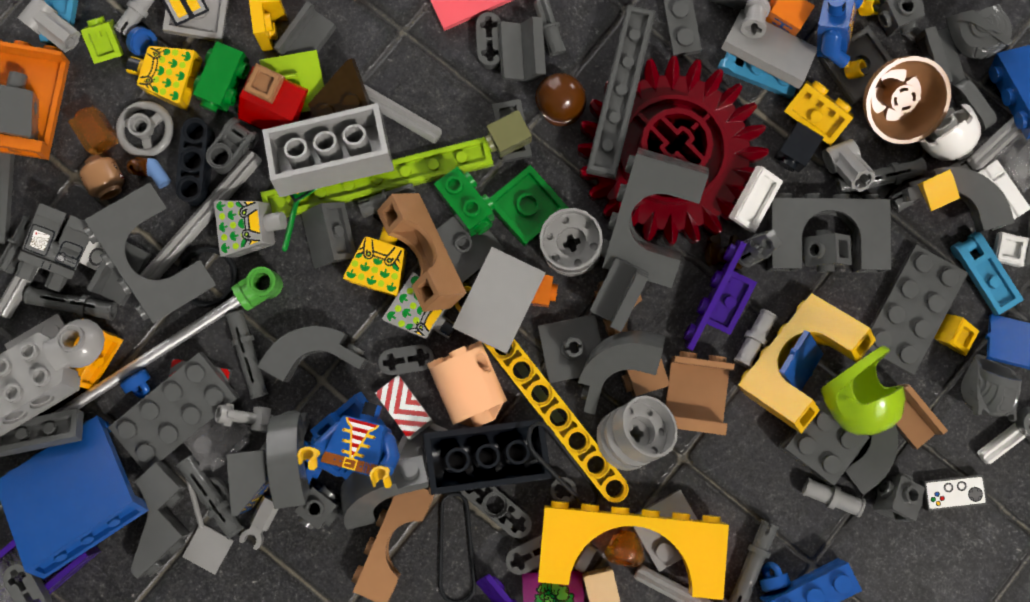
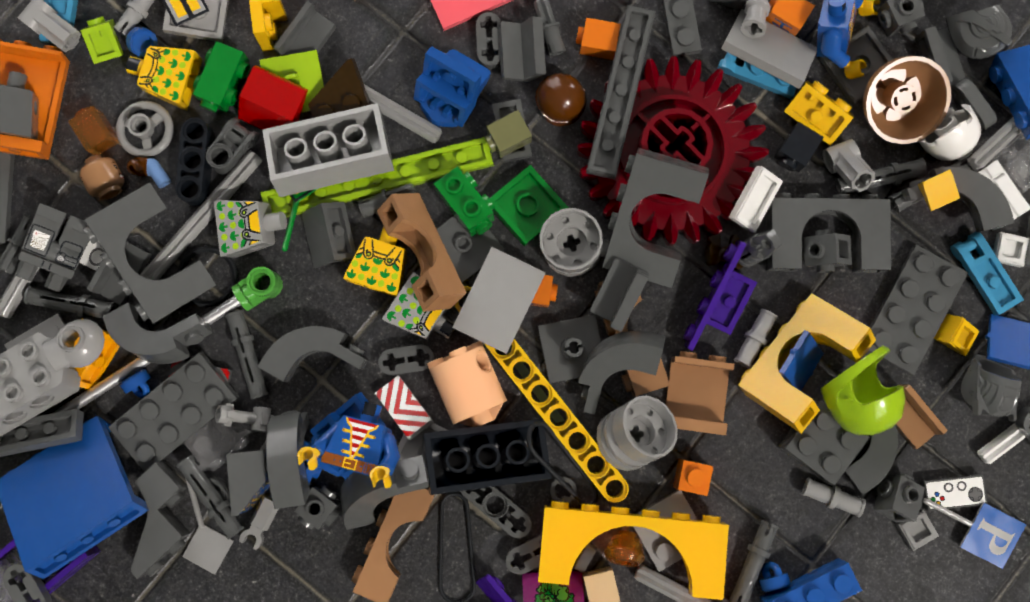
(156, 347): none -> dark grey arch
(264, 83): medium nougat tile -> none
(449, 87): none -> blue piece
(598, 38): none -> orange brick
(693, 477): none -> orange brick
(918, 532): none -> light grey tile
(989, 535): none -> piece

